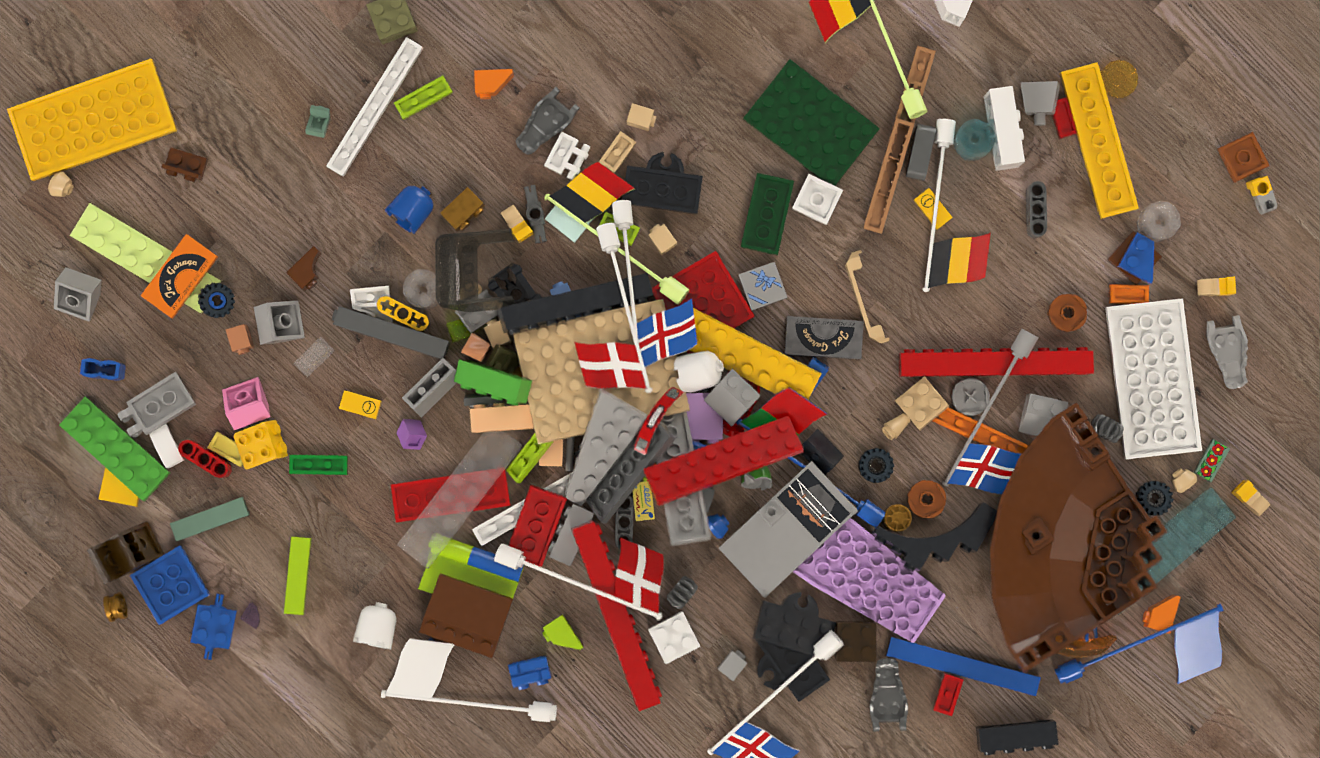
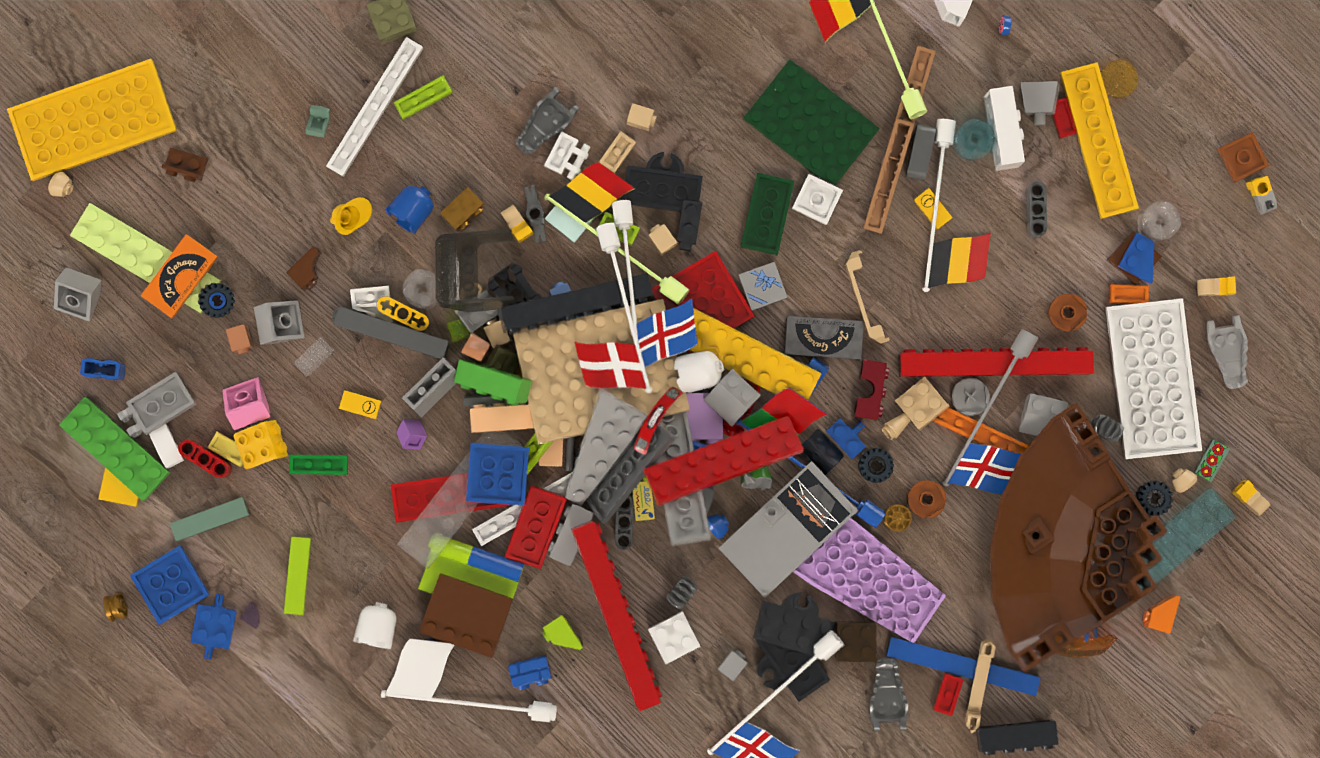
(125, 552): dark brown bracket -> none
(351, 215): none -> yellow piece
(491, 82): orange slope -> none
(497, 474): none -> blue plate
(636, 580): flag -> none
(689, 223): none -> black hinge
(847, 437): none -> blue plate
(870, 407): none -> dark red arch
(917, 550): black arch -> none
(979, 683): none -> tan piece
(1005, 25): none -> blue tile
(1195, 646): flag -> none

